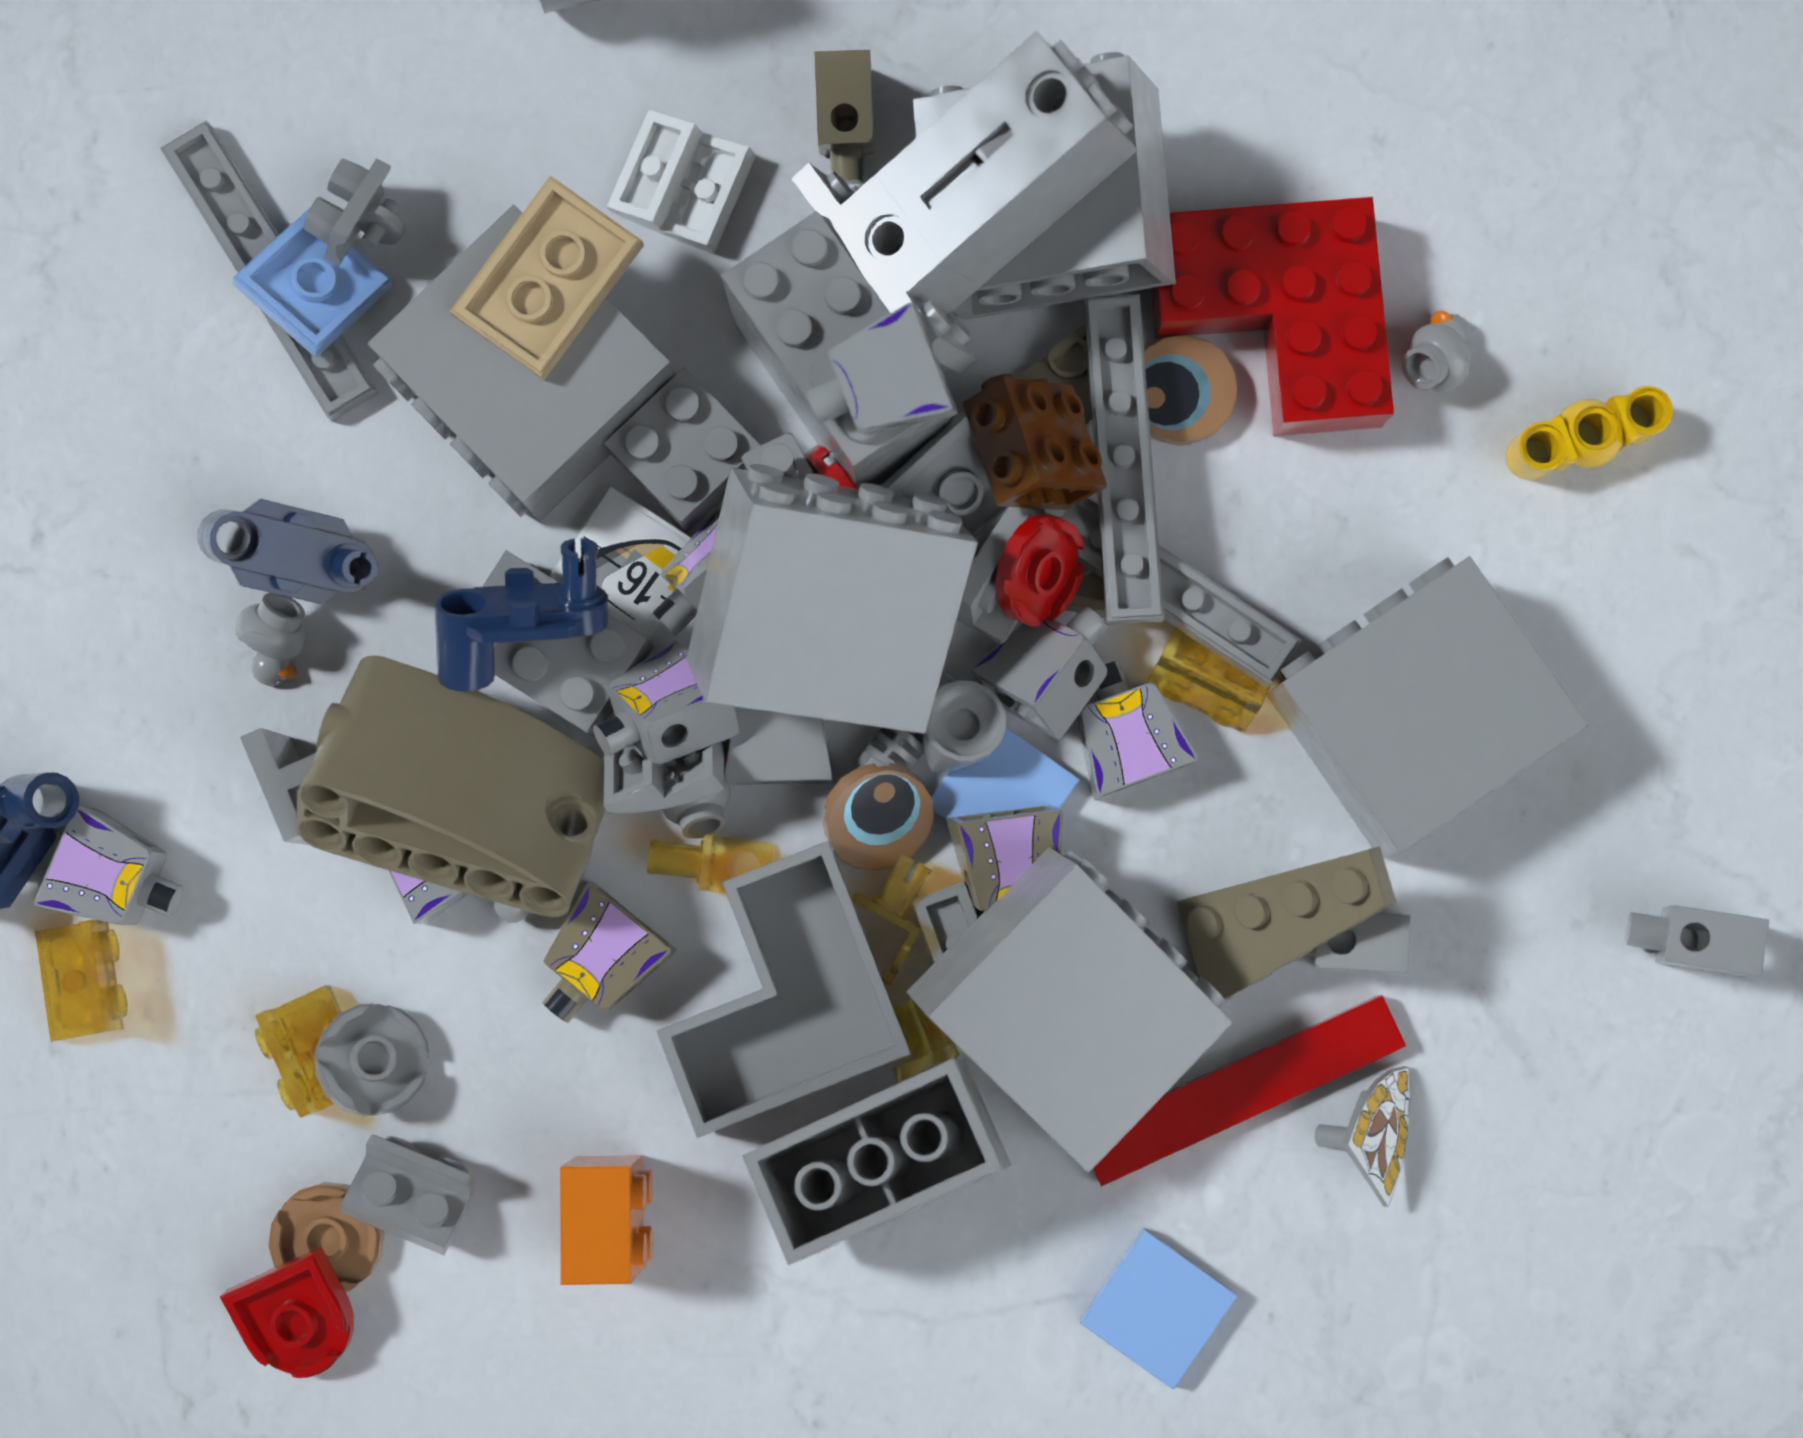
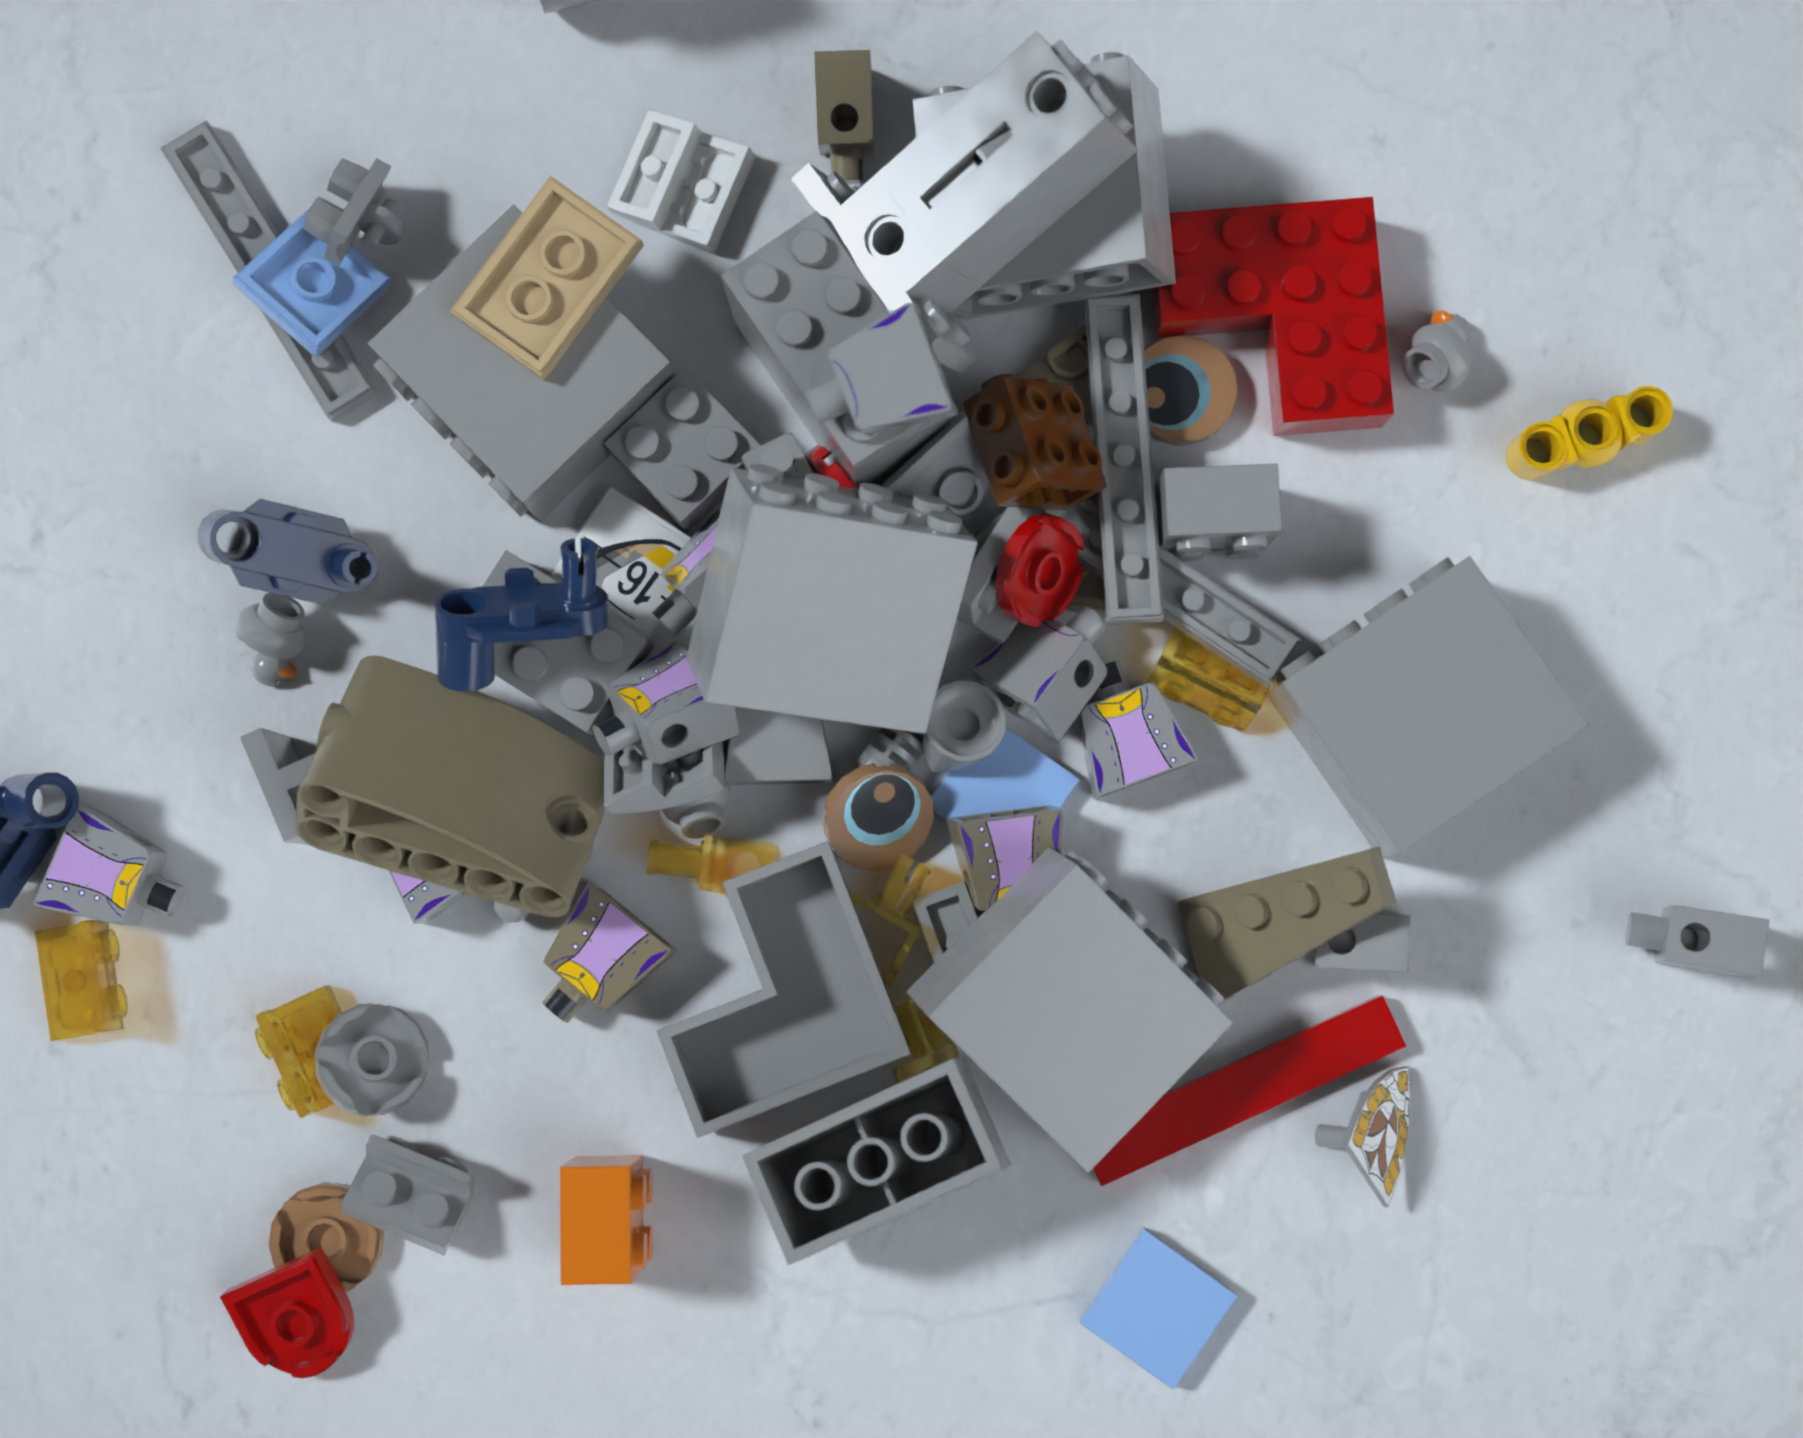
(1218, 510): none -> light grey brick

